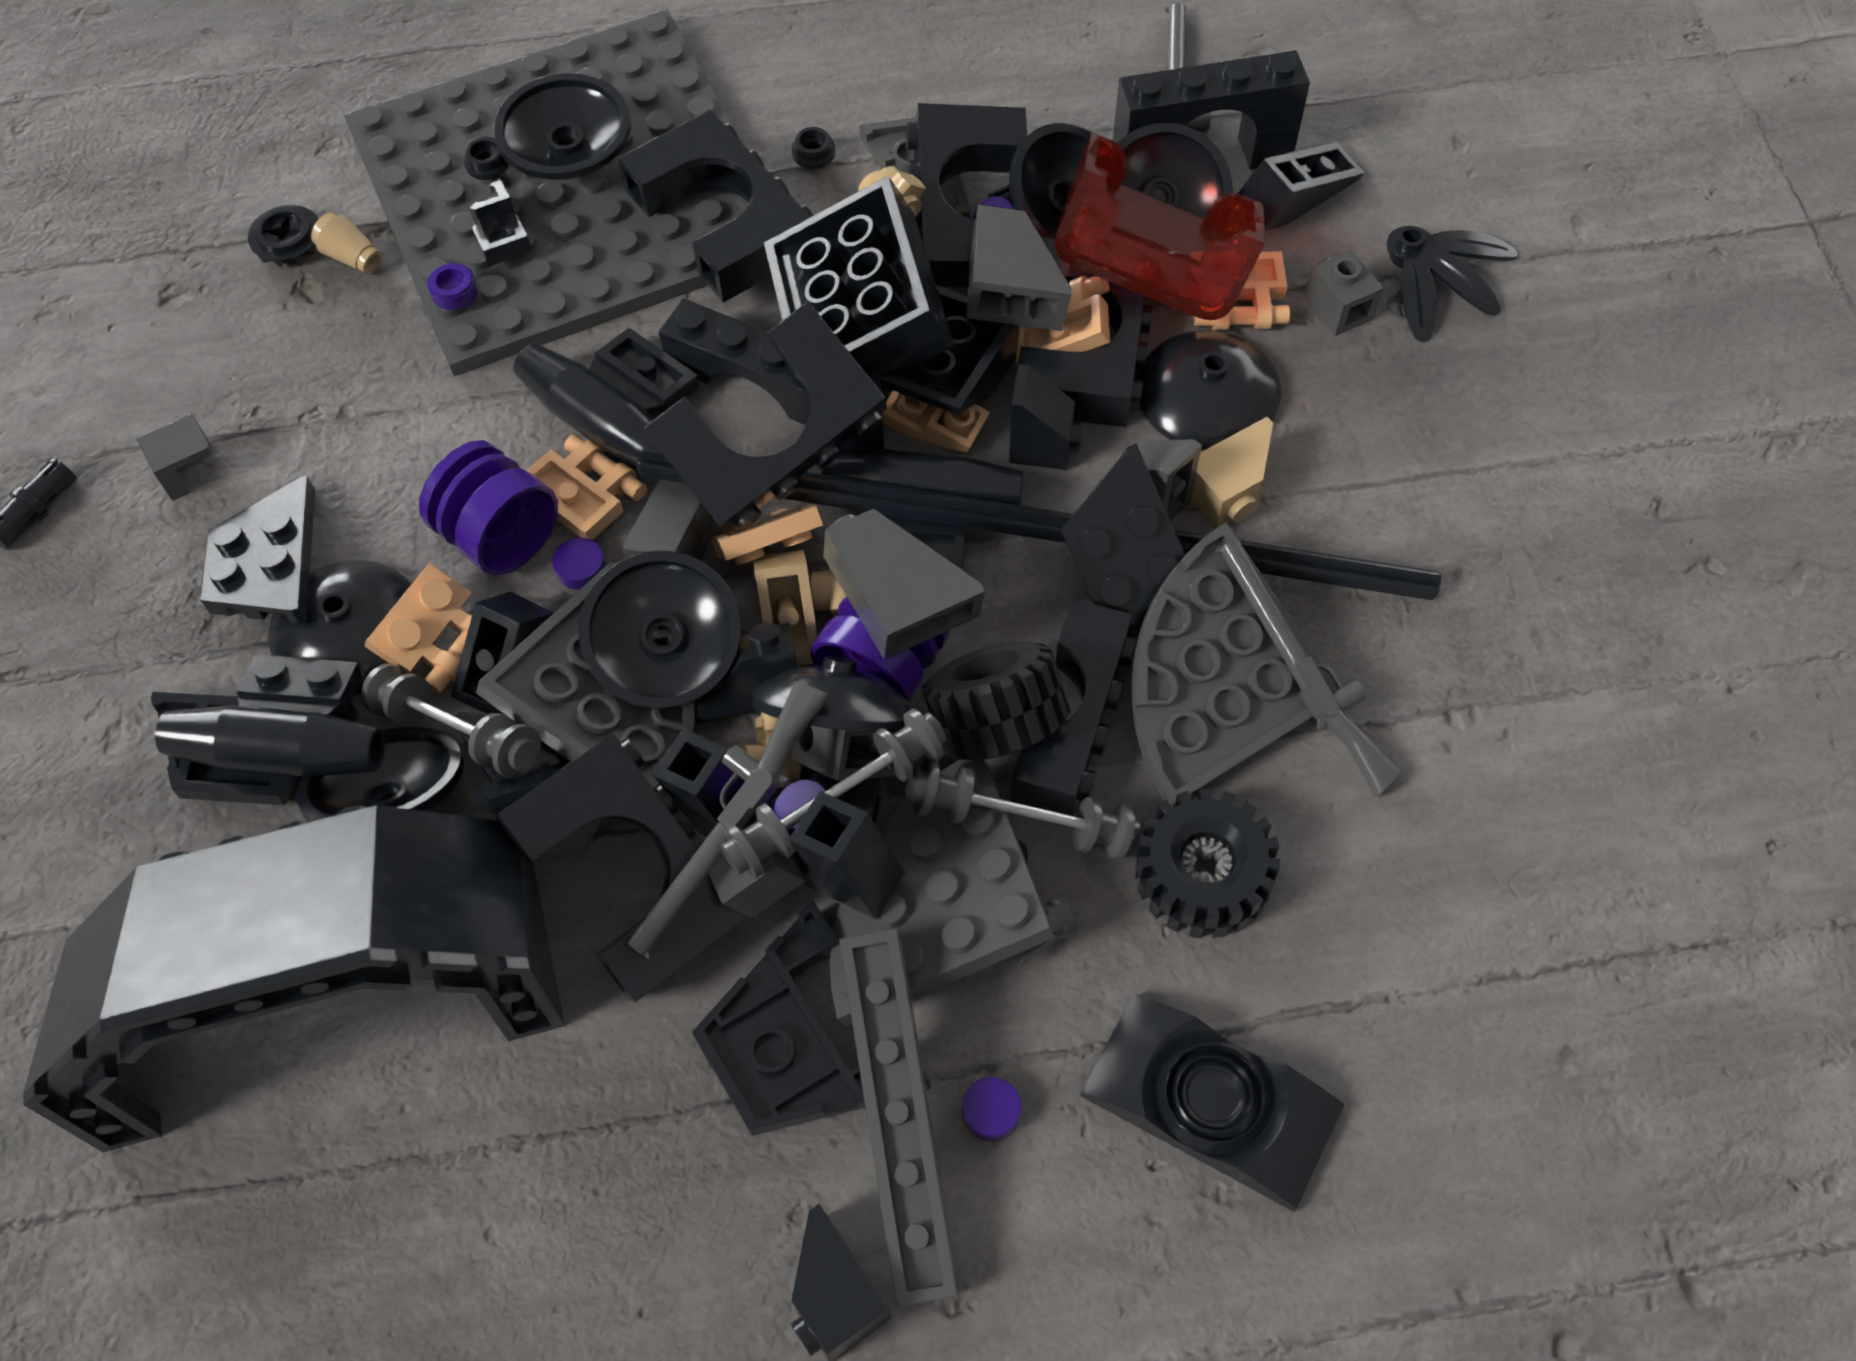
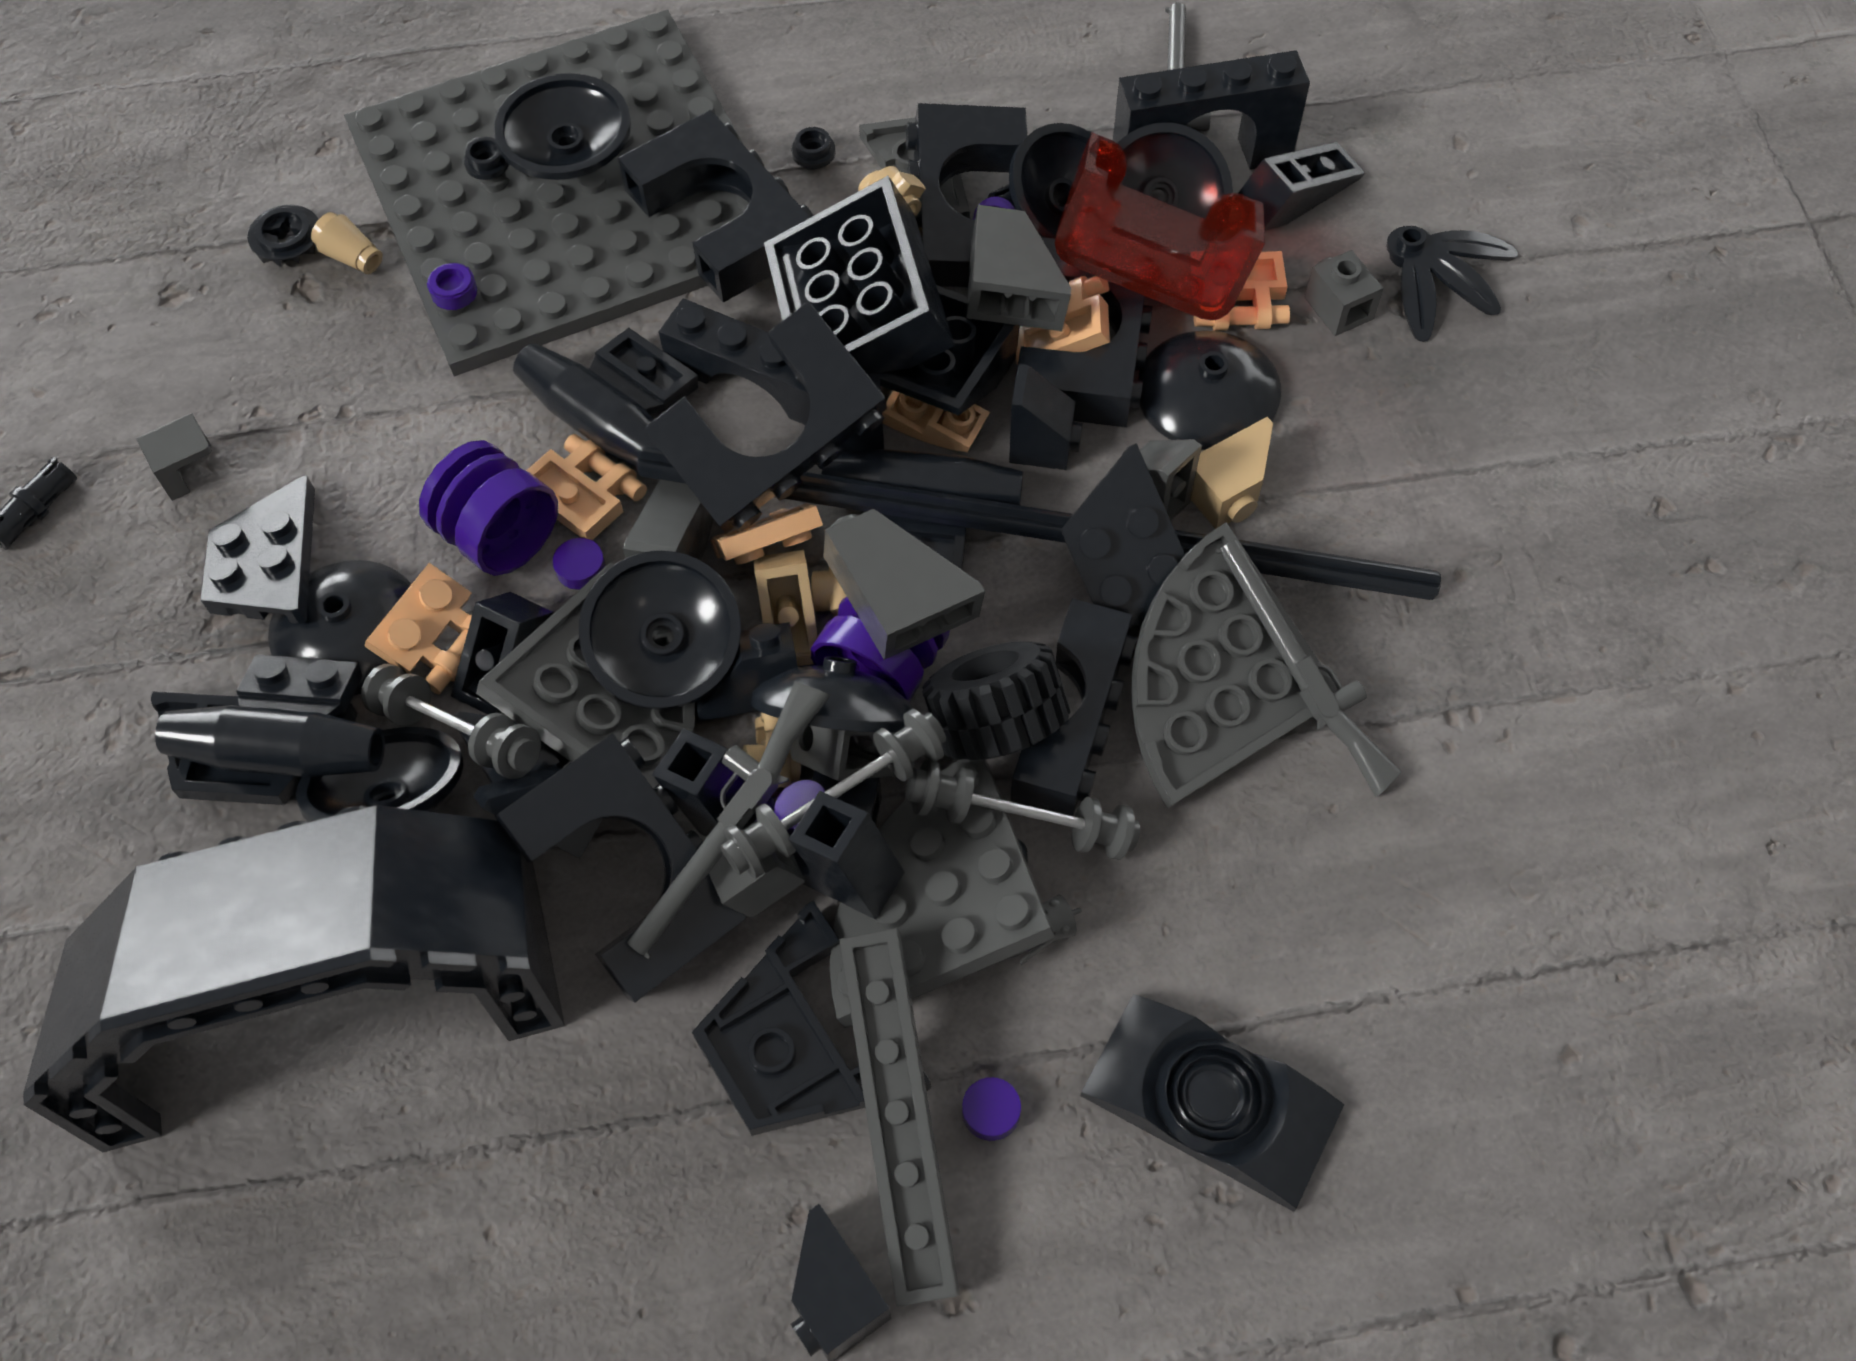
(498, 227): black slope -> none
(1210, 831): black bush -> none

